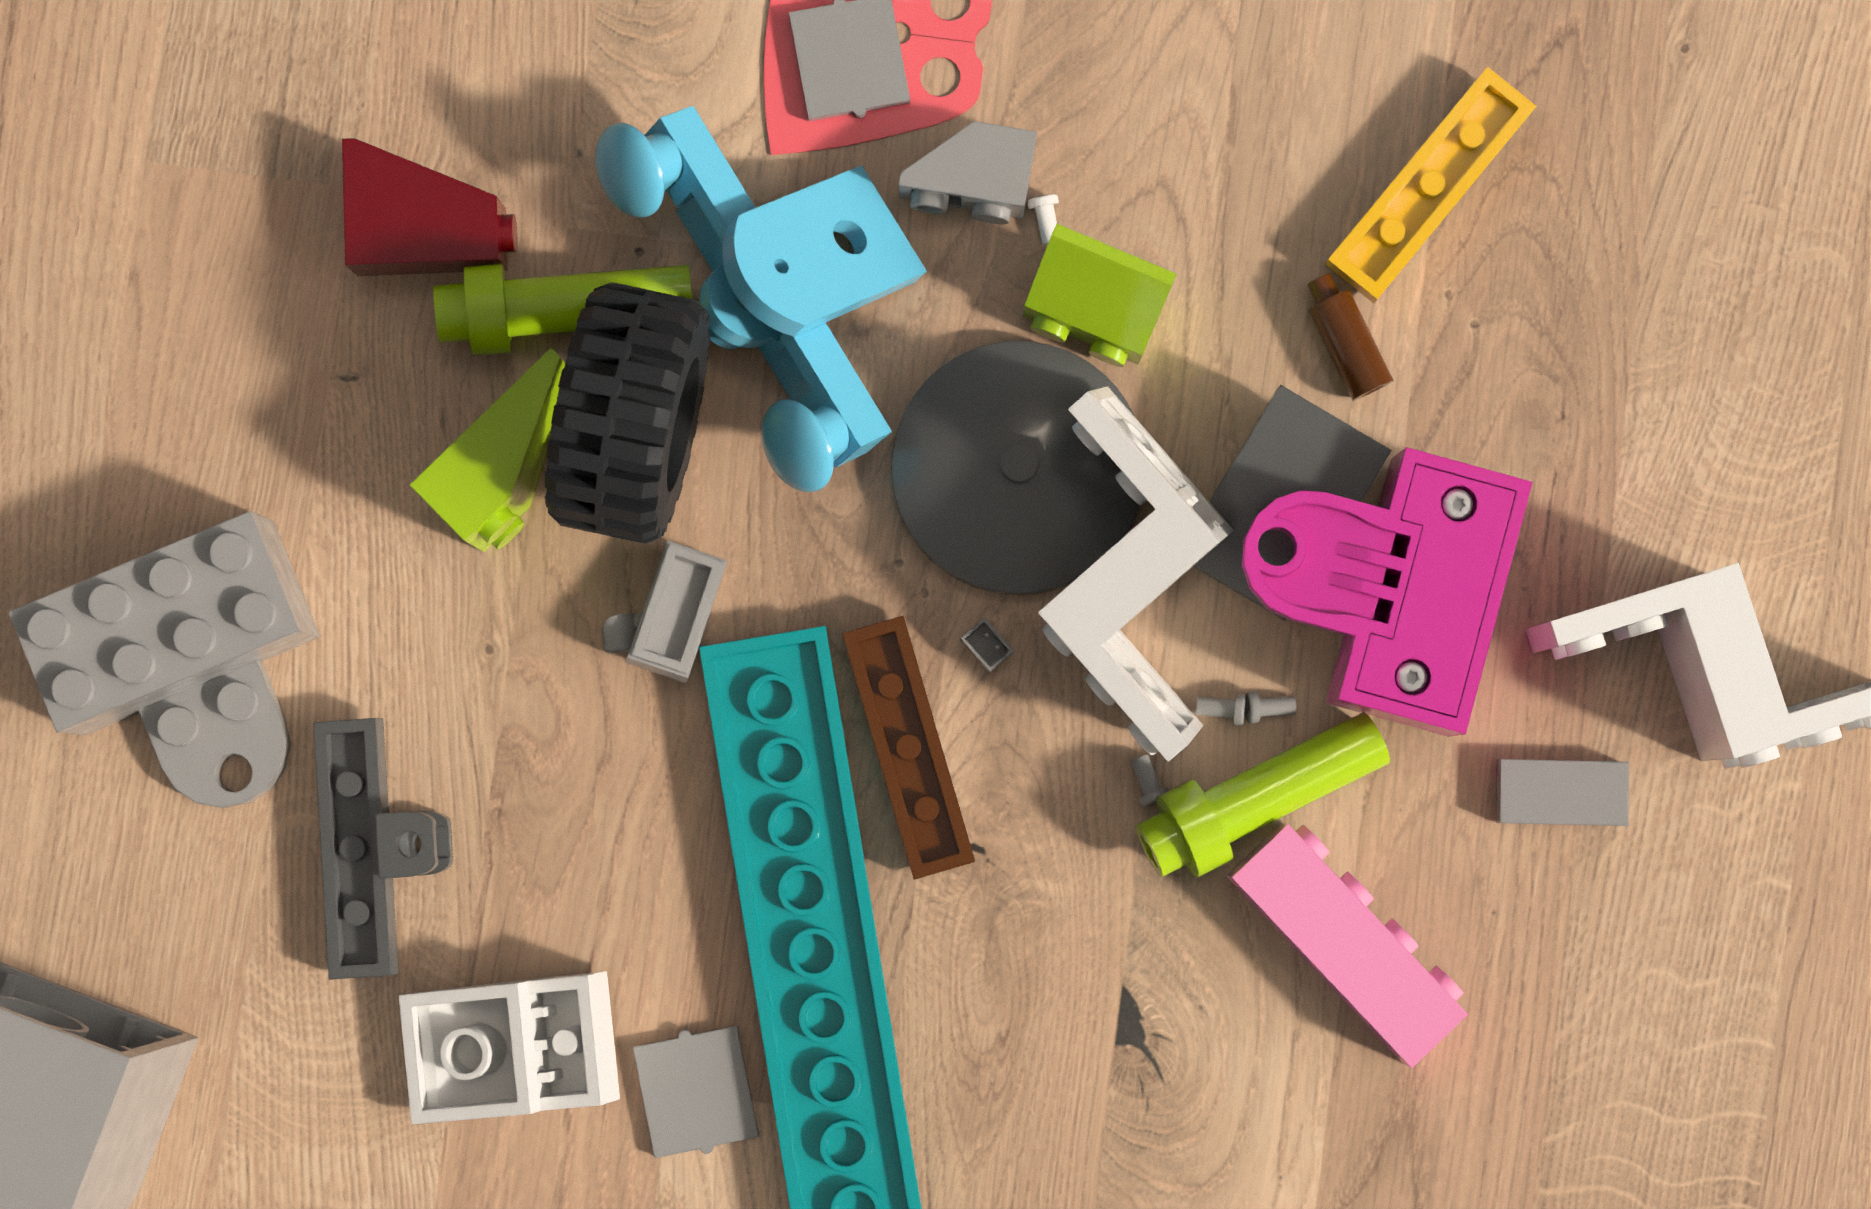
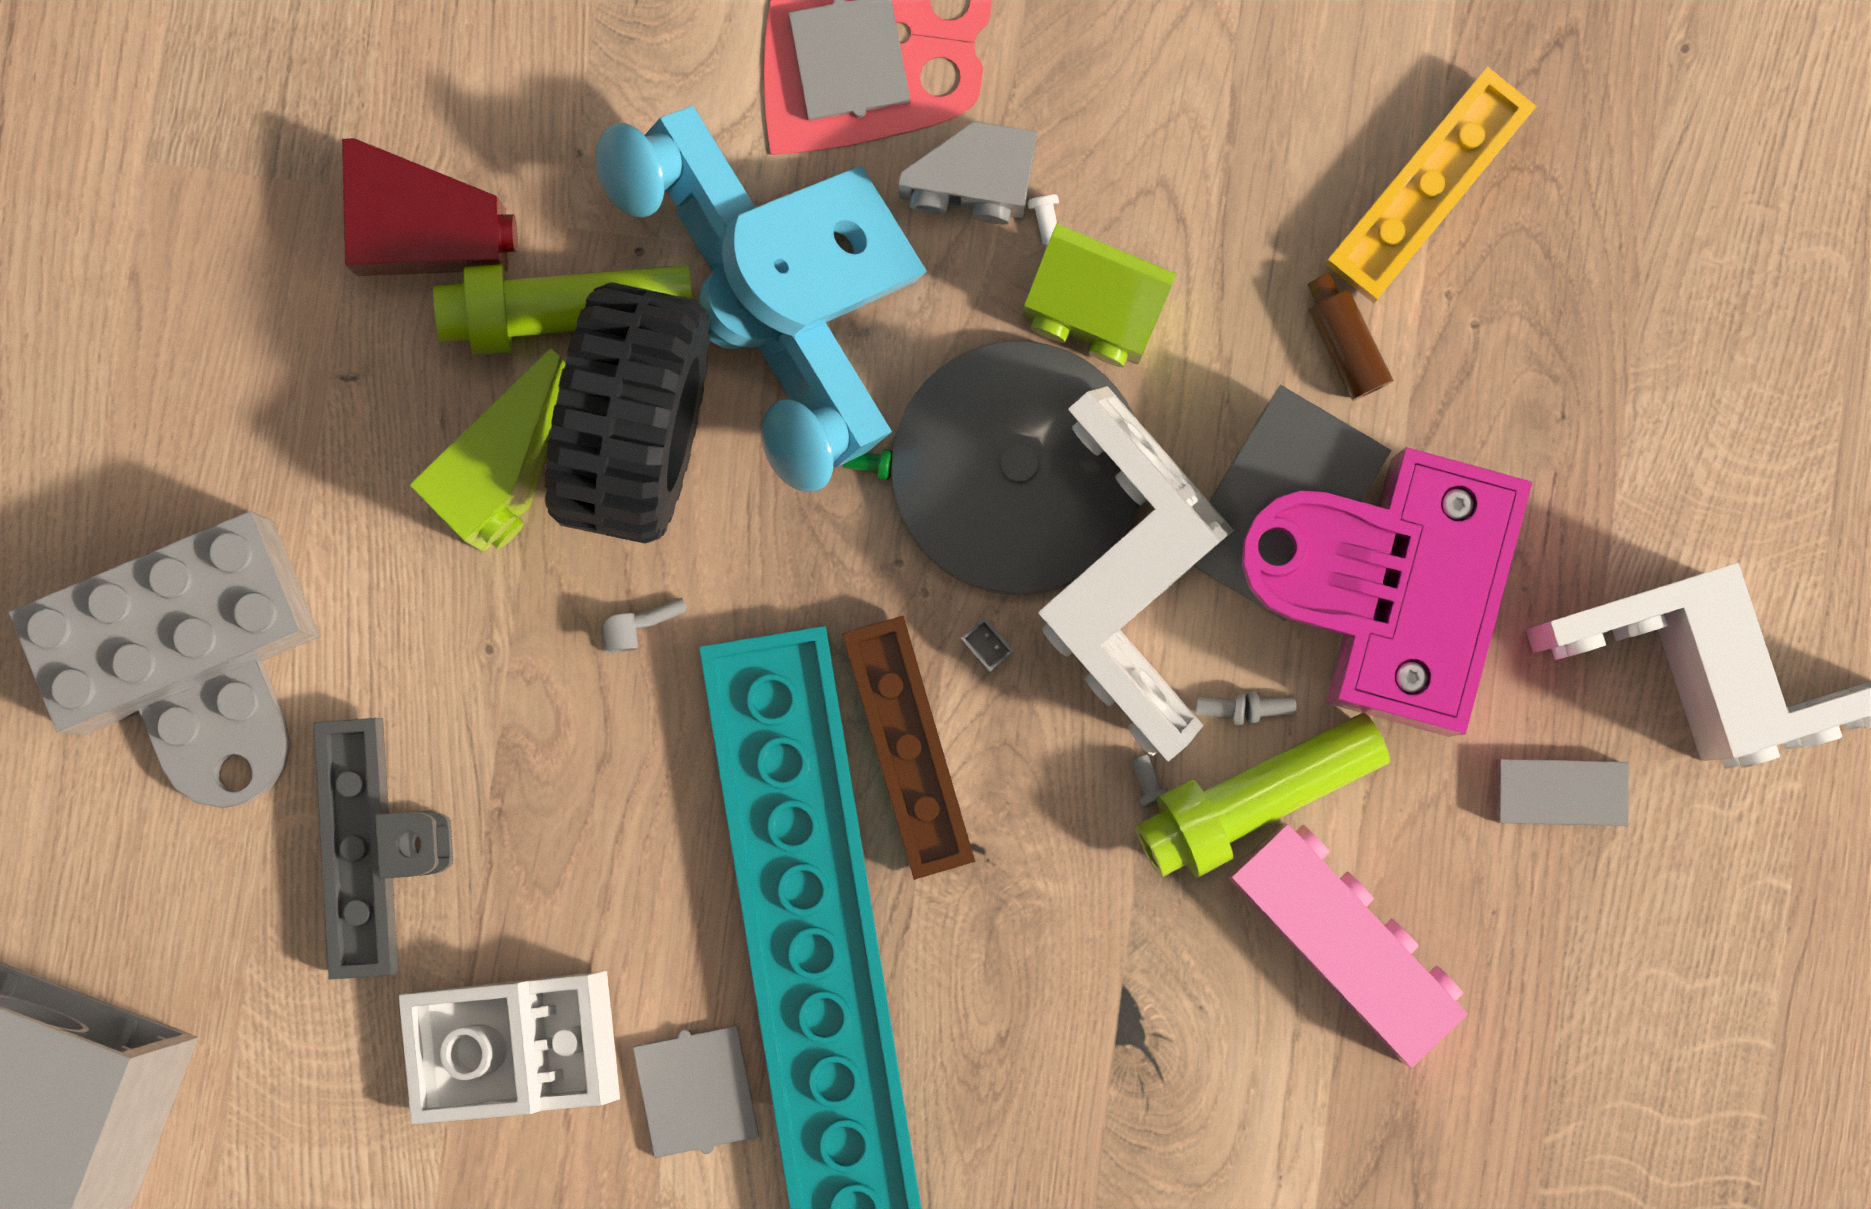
(676, 611): light grey tile -> none
(873, 463): none -> green piece

